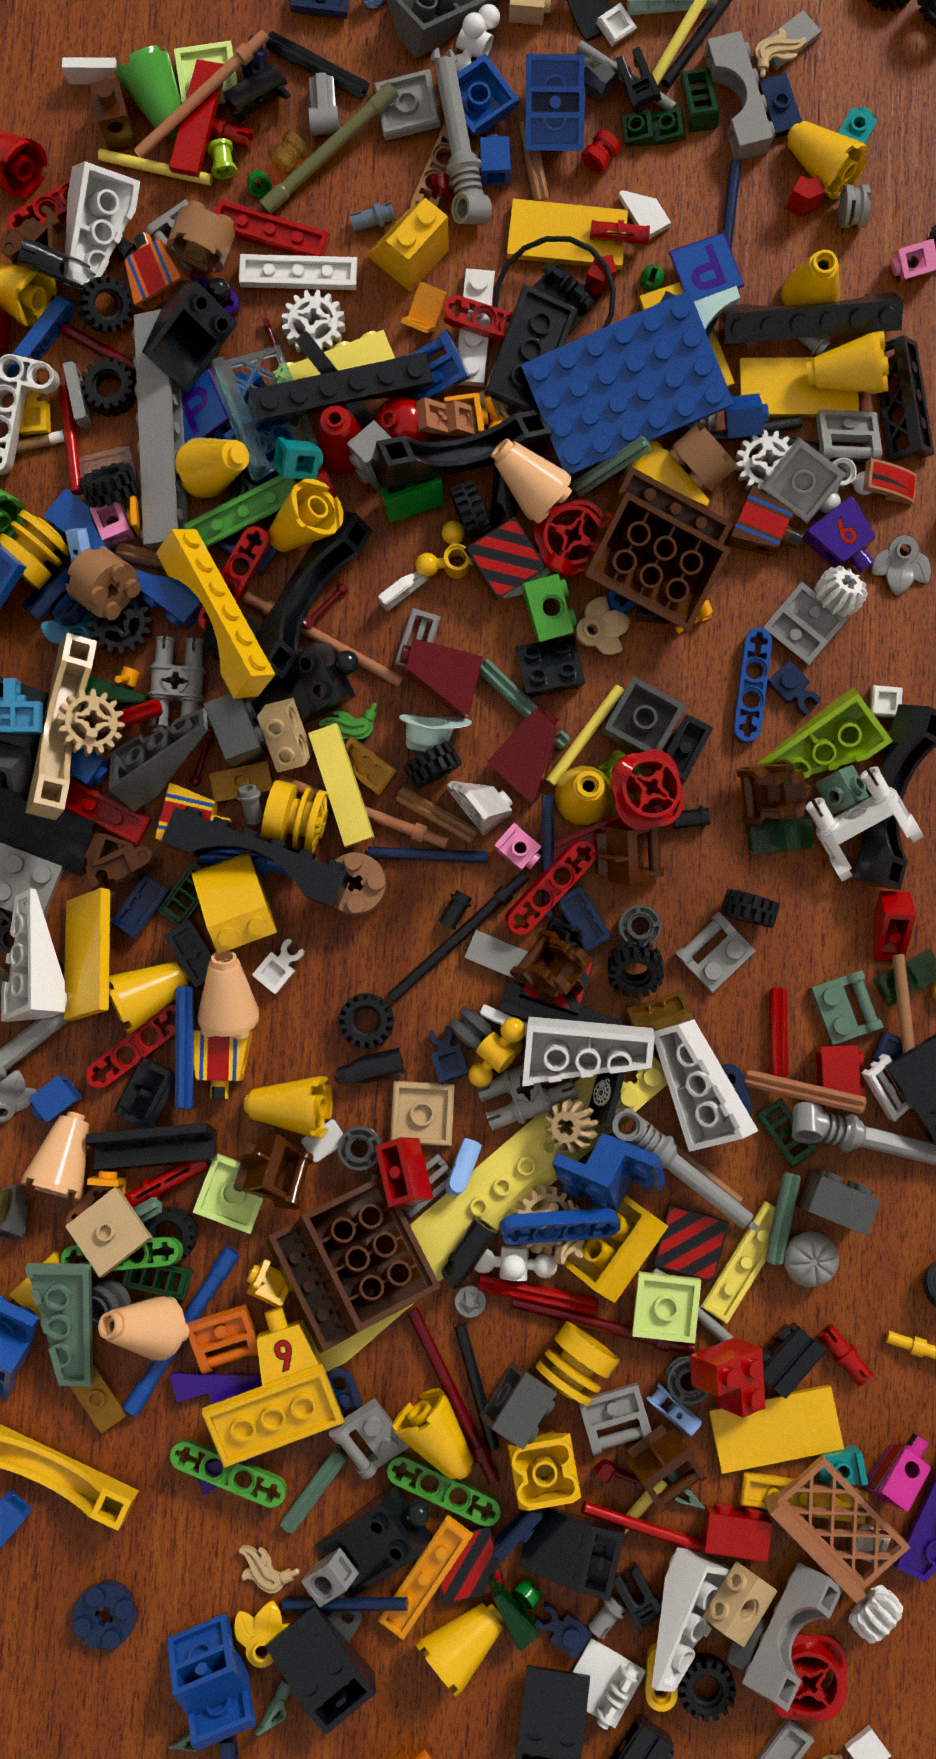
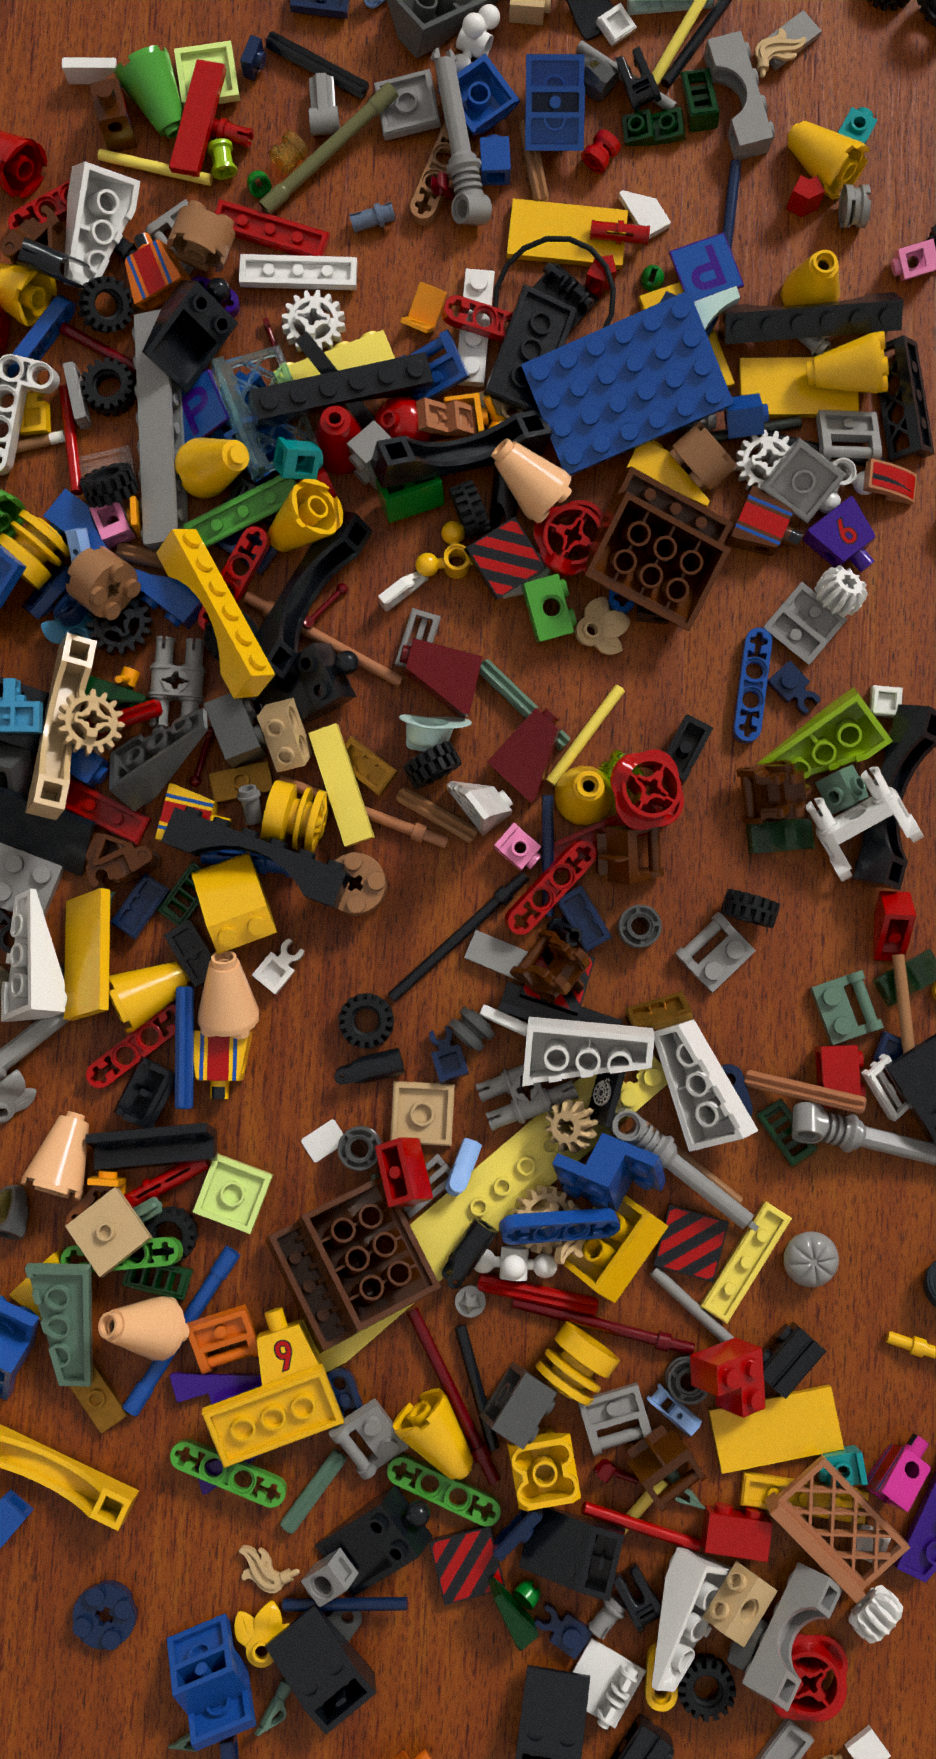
(54, 1099): blue brick -> none
(107, 1295): dark grey wheel -> none
(242, 56): nougat bar -> none
(255, 92): black hinge -> none
(262, 1168): reddish brown piece -> none
(267, 1284): yellow bracket -> none
(293, 1106): yellow cone -> none
(349, 726): bright green piece -> none
(413, 244): yellow slope -> none
(427, 1575): light orange tile -> none
(428, 854): dark blue bar -> none
(455, 909): black pin -> none
(462, 1645): yellow cone -> none
(497, 1052): yellow piece -> none
(550, 666): black hinge -> none
(611, 466): sand green axle -> none
(635, 982): black tyre -> none
(643, 718): dark grey brick -> none
(666, 1307): yellowish green plate -> none
(693, 818): black pin -> none
(704, 615): light orange hand -> none
(778, 1032): red axle -> none
(780, 103): dark blue plate -> none
(783, 1218): sand green axle -> none
(845, 1205): dark grey brick -> none
(845, 1355): red pin -> none
(902, 569): light grey plate -> none

